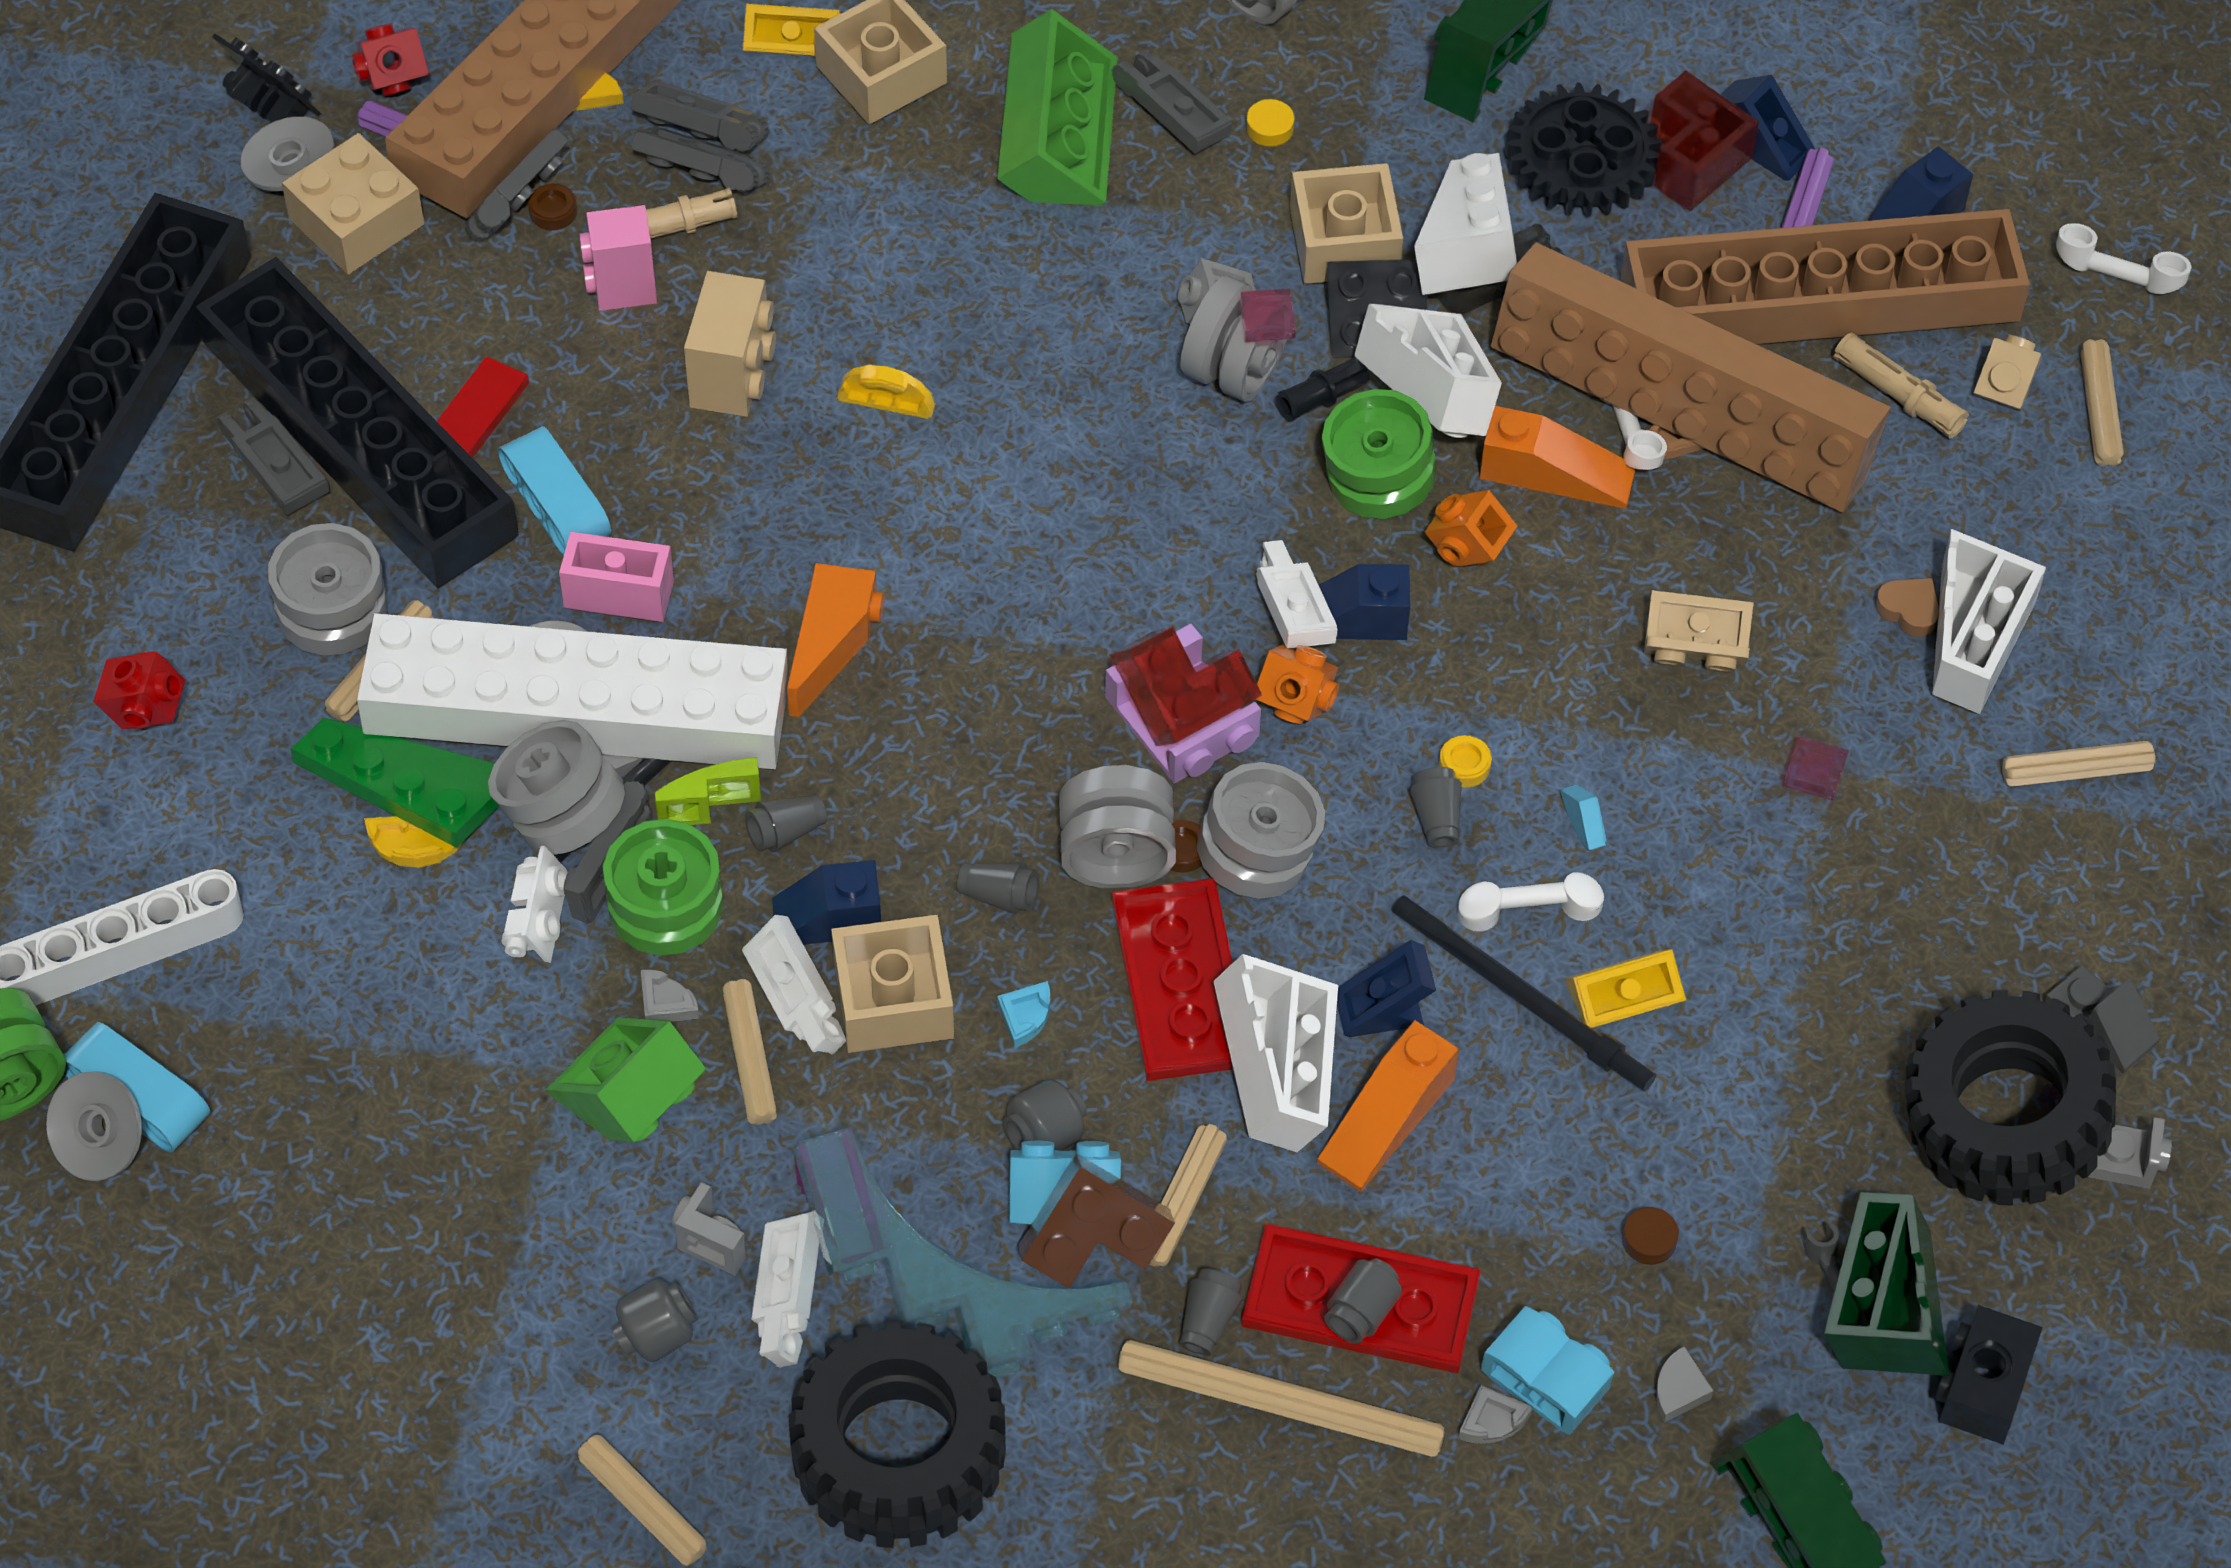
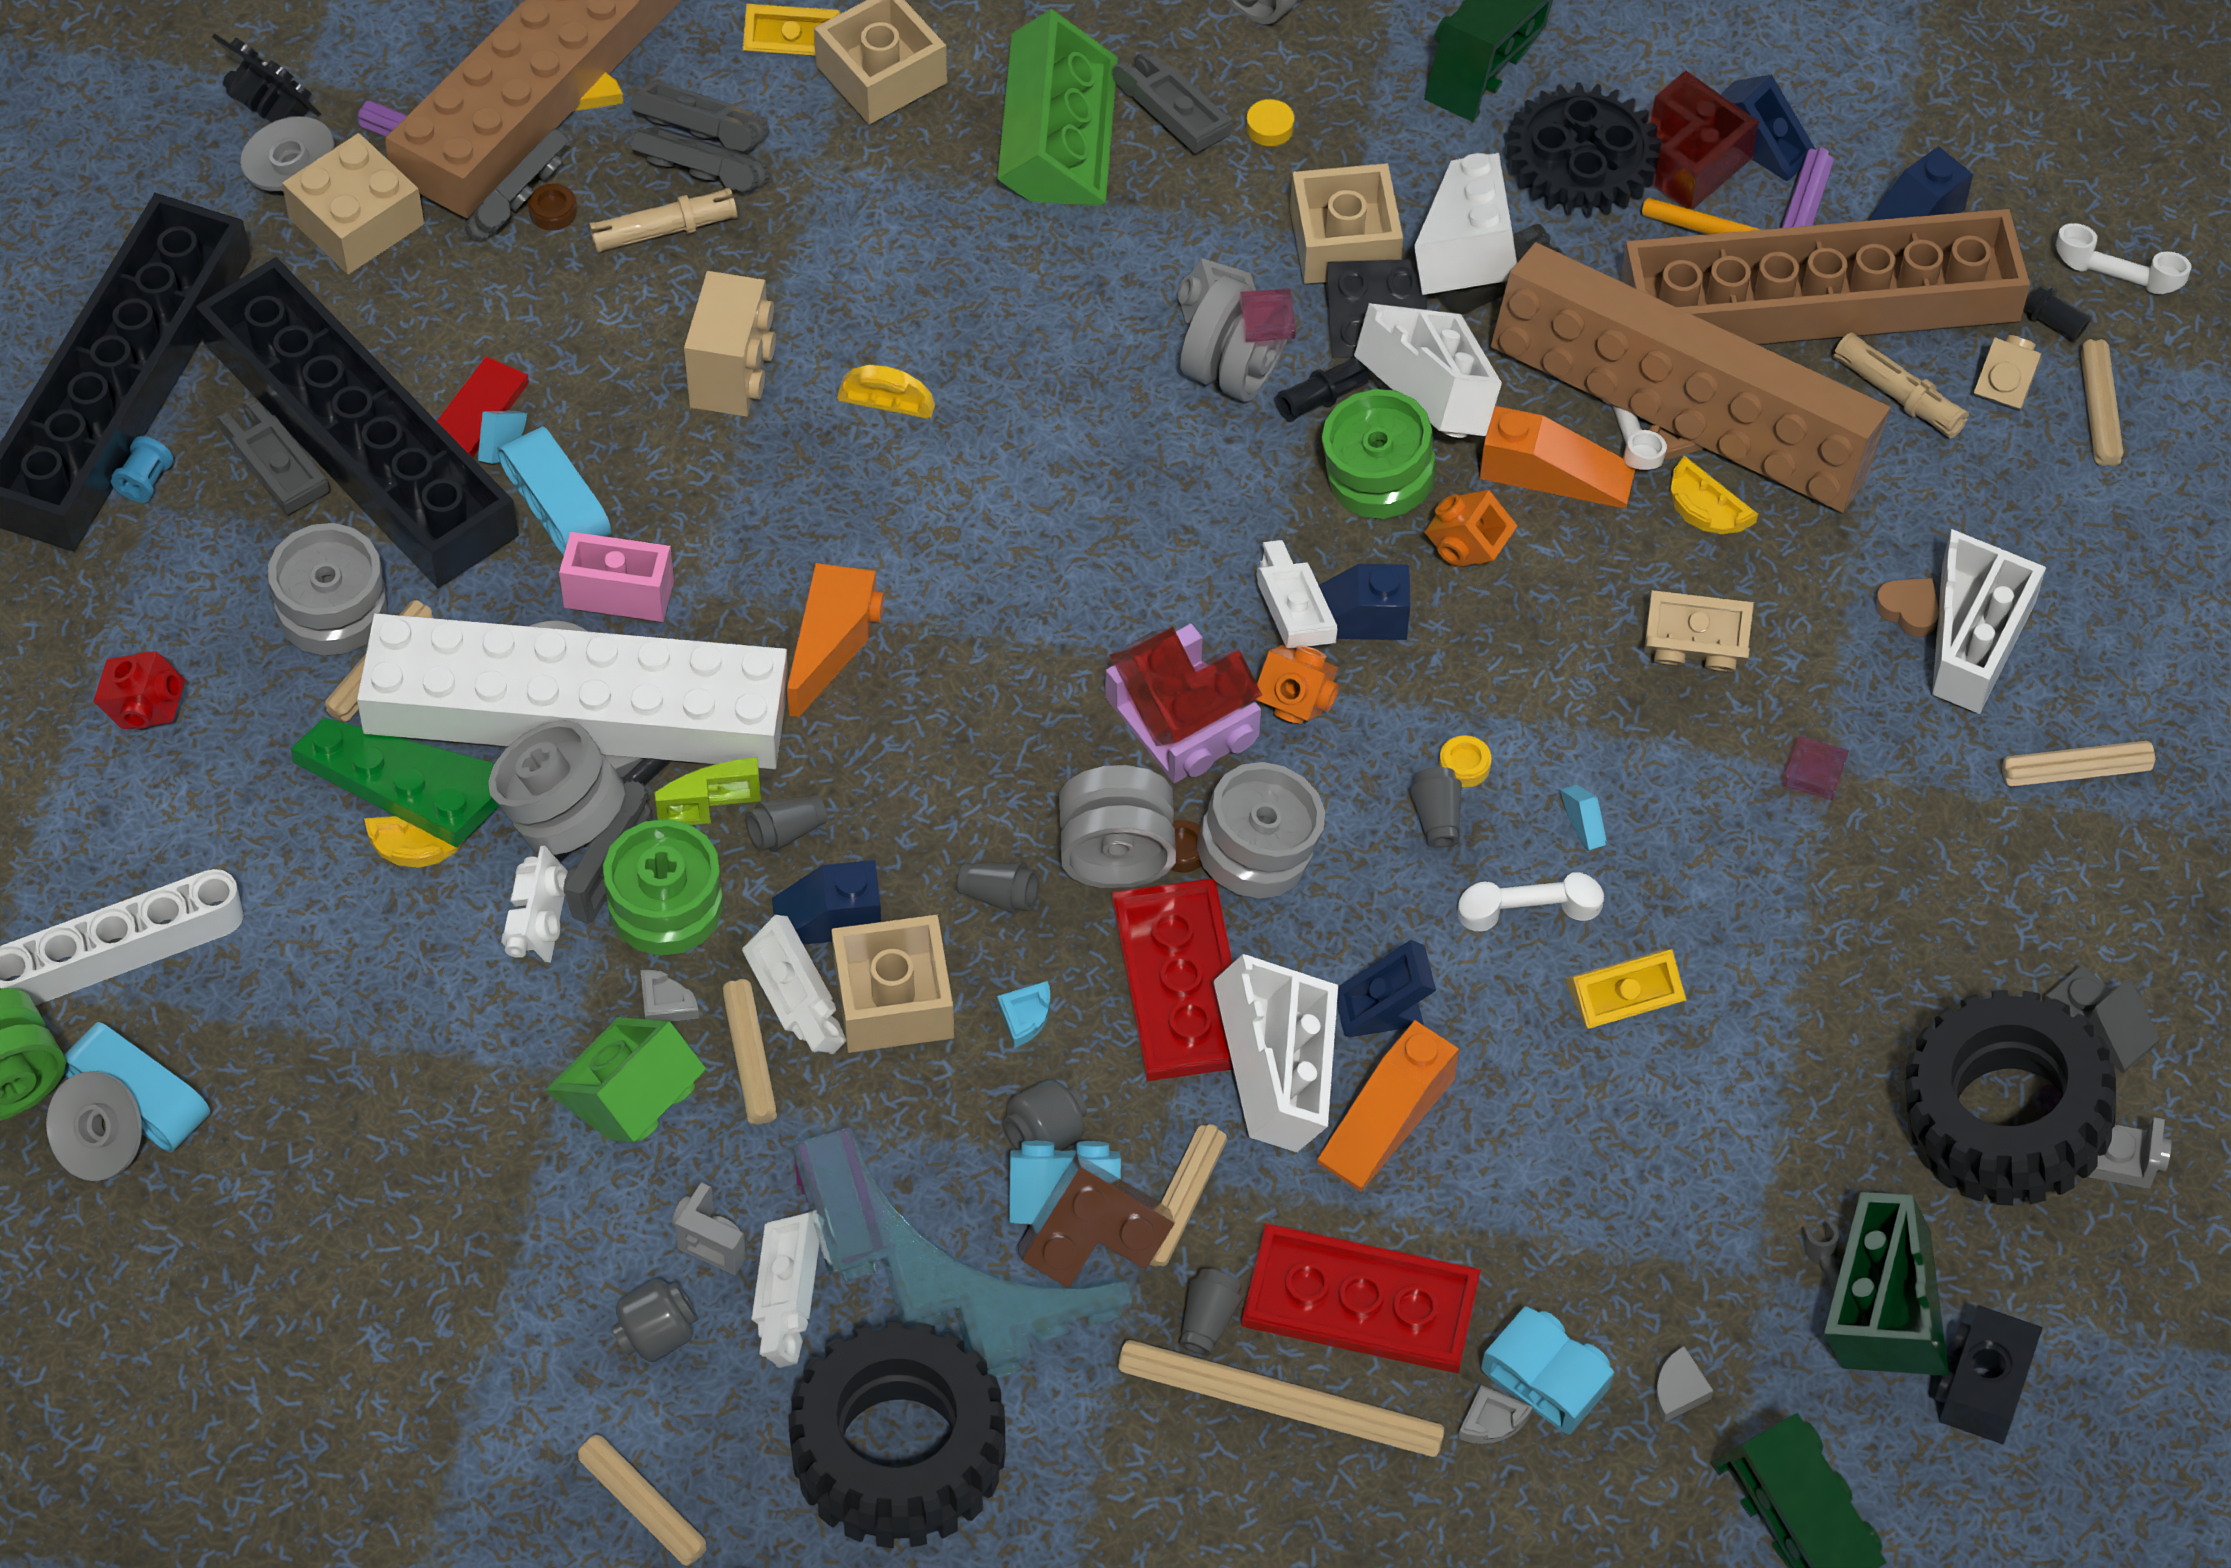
(142, 469): none -> dark azure bush
(406, 64): red brick -> none
(497, 430): none -> medium azure tile
(620, 258): bright pink brick -> none
(1363, 1300): dark grey brick -> none
(1603, 1050): black bar -> none
(1650, 1235): reddish brown tile -> none
(1690, 219): none -> light orange bar
(1706, 502): none -> yellow tile
(2057, 313): none -> black pin

